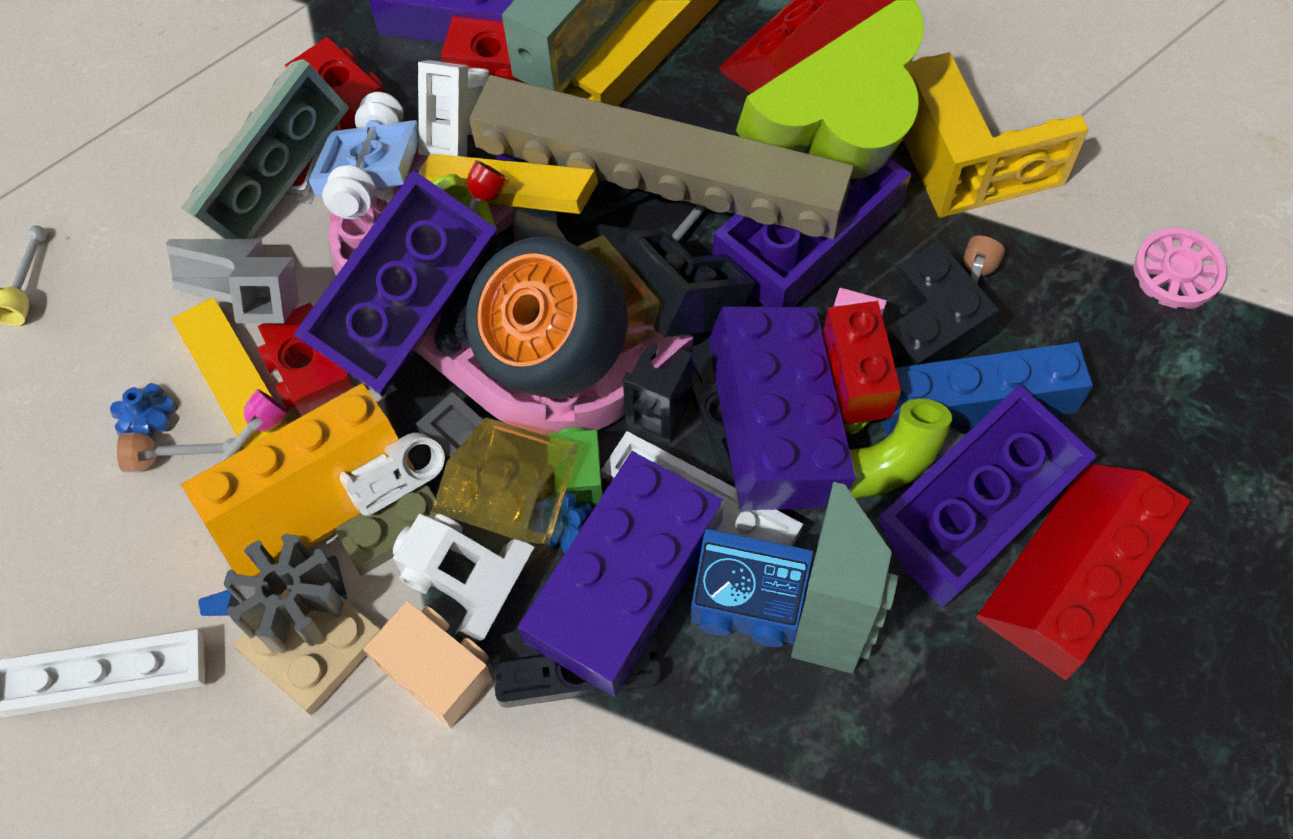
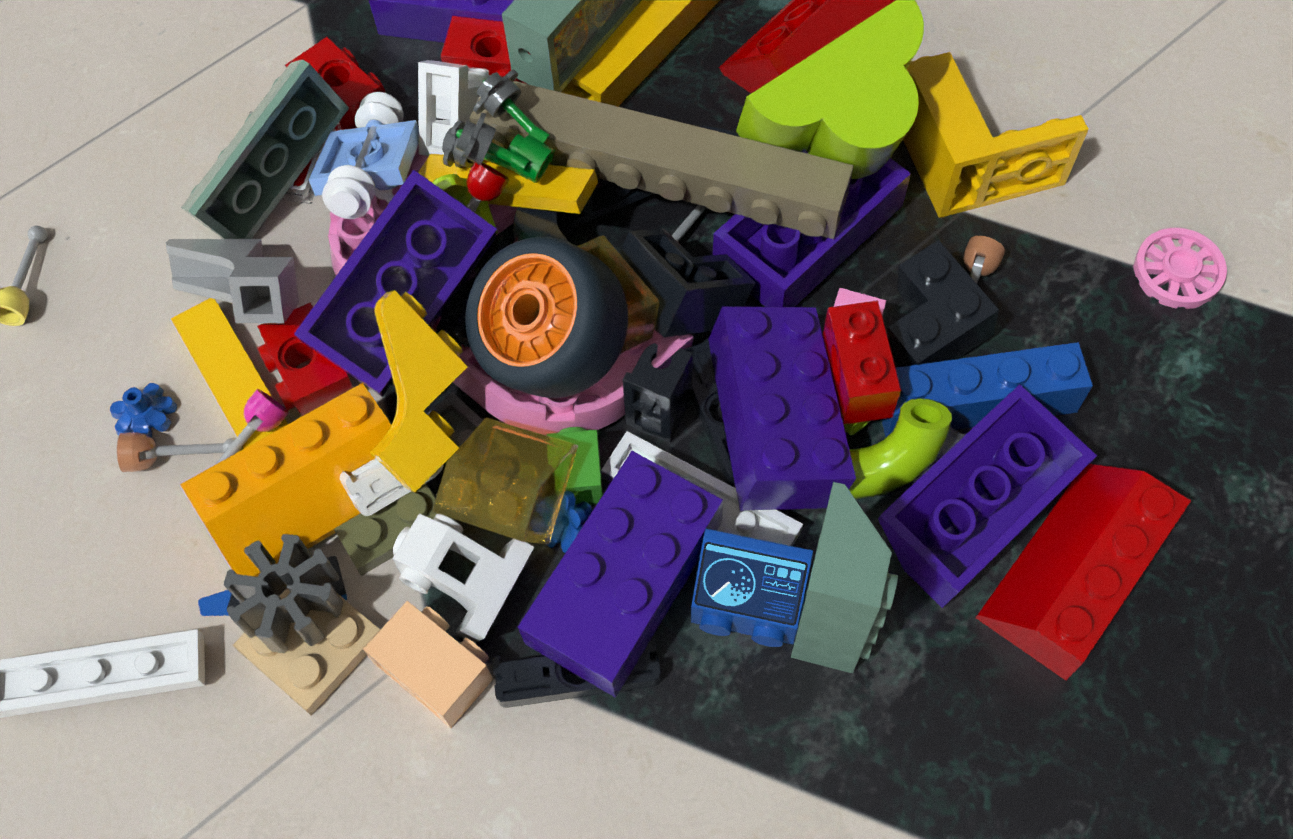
(421, 370): none -> yellow arch
(473, 142): none -> plant

